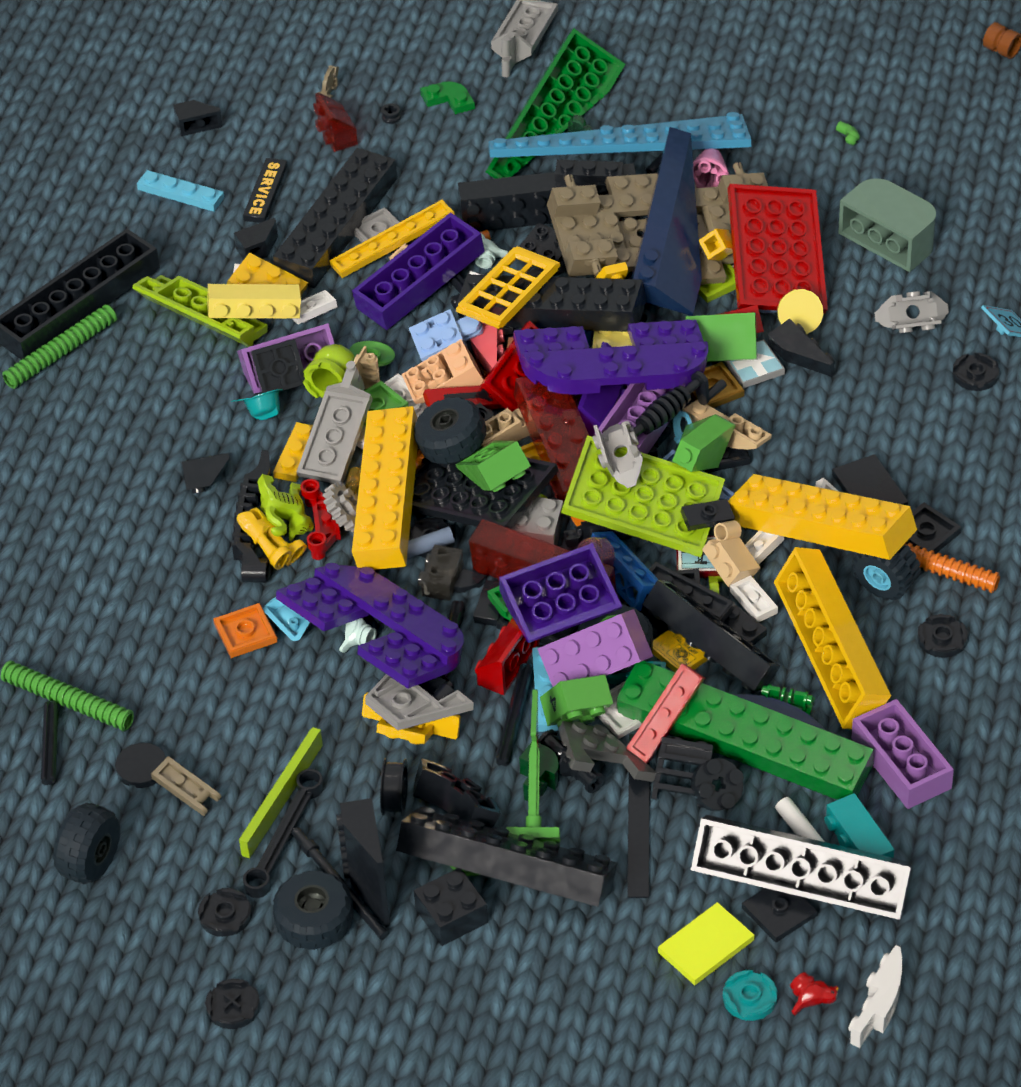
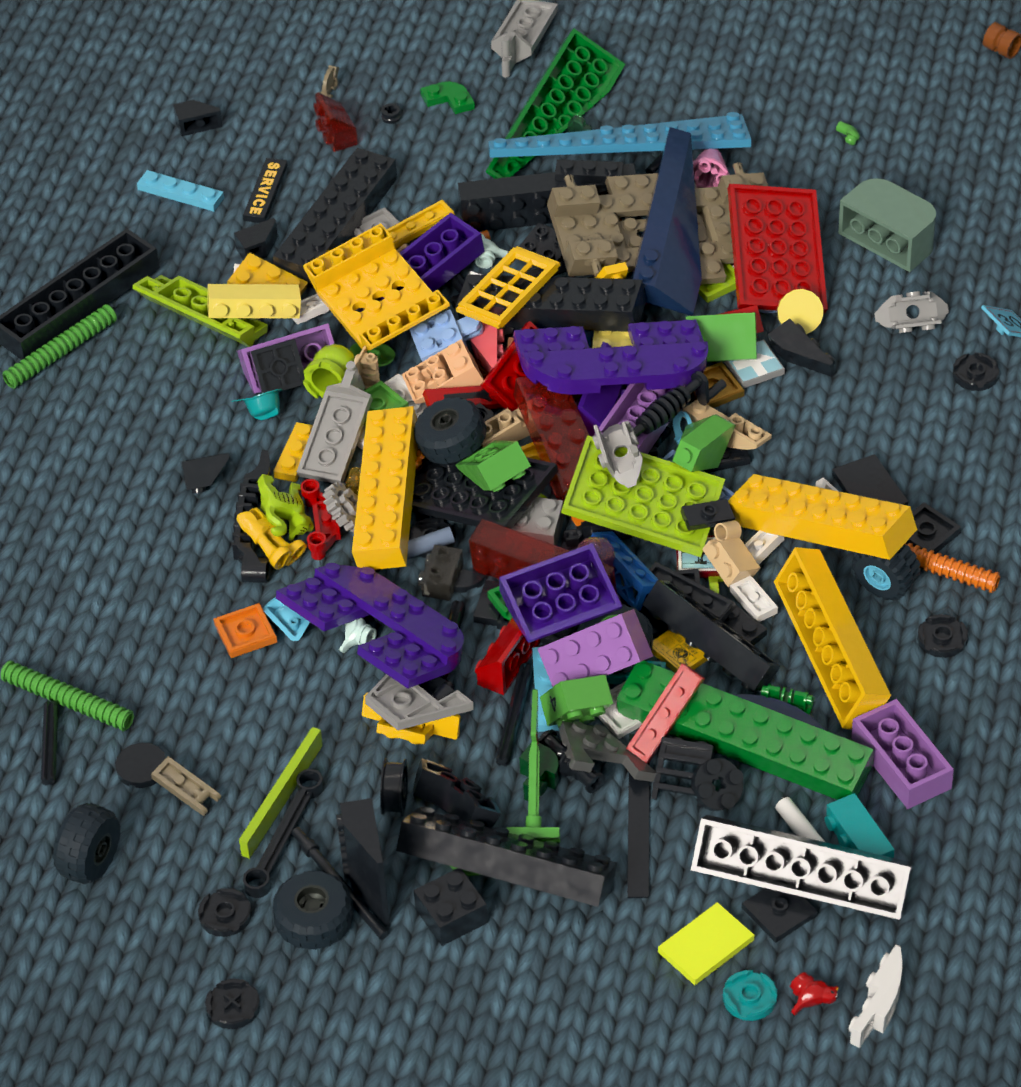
(364, 271): none -> yellow slope
(717, 244): yellow brick -> none

